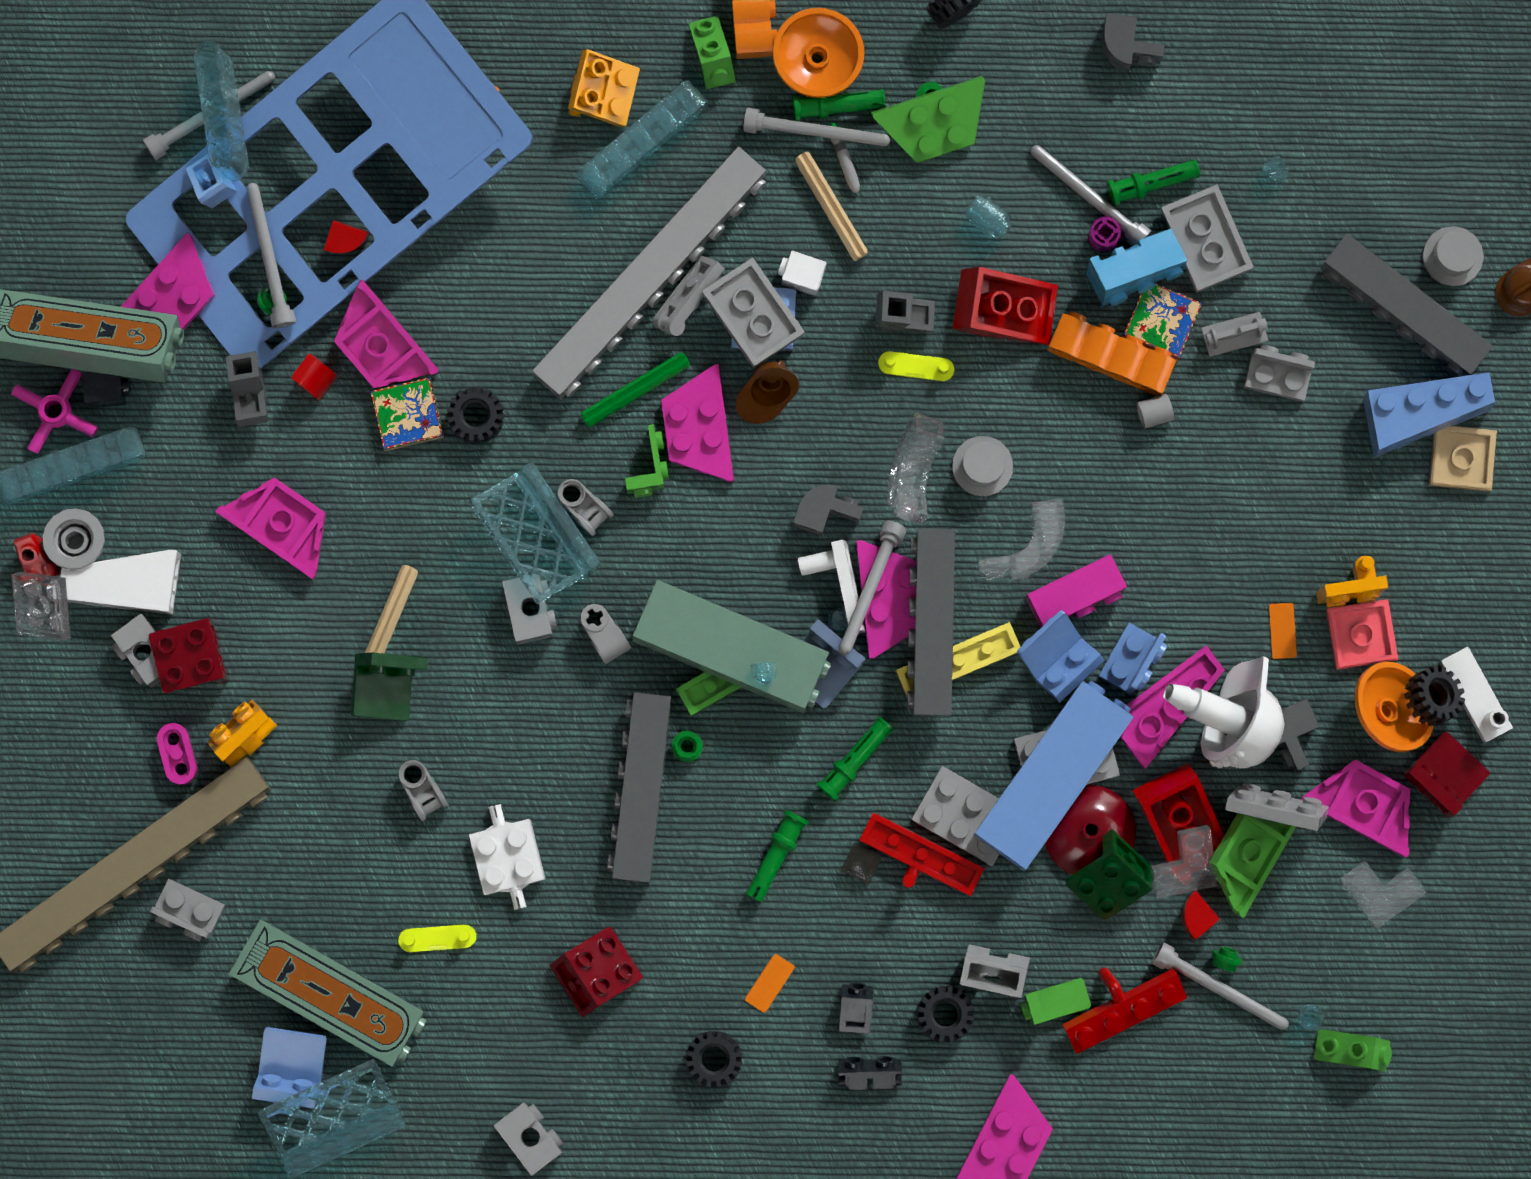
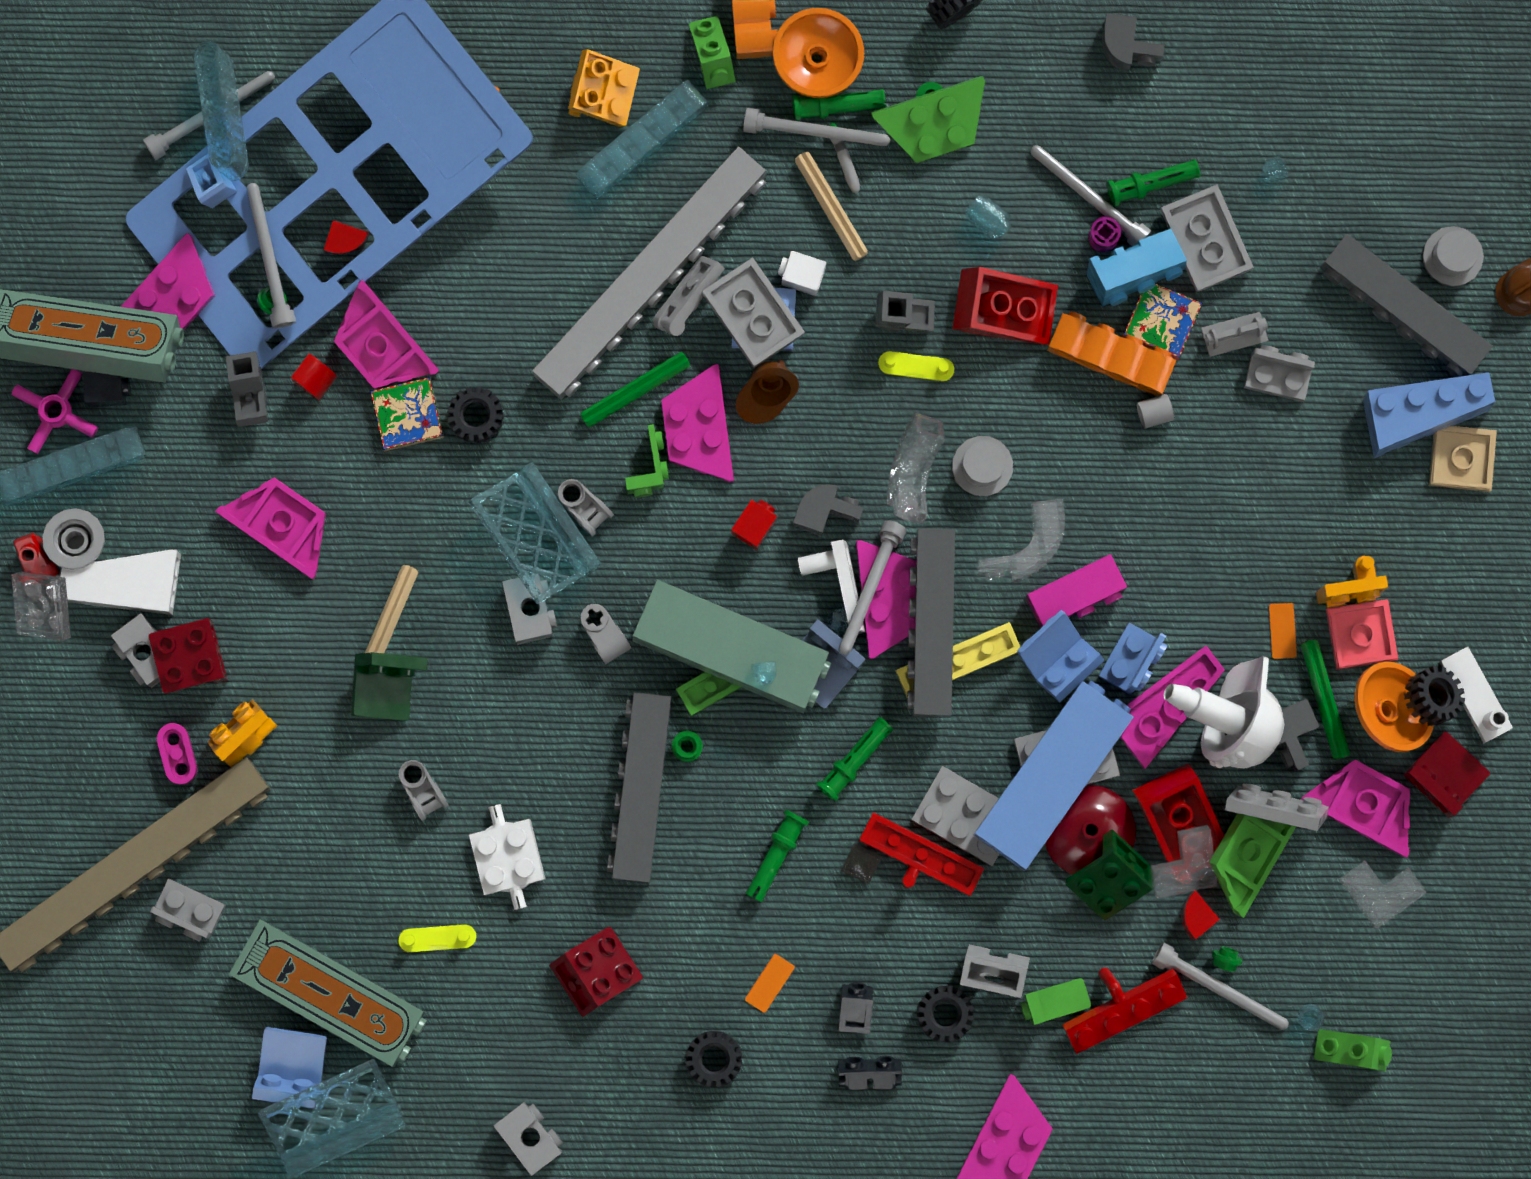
(754, 523): none -> red brick
(1325, 699): none -> green axle

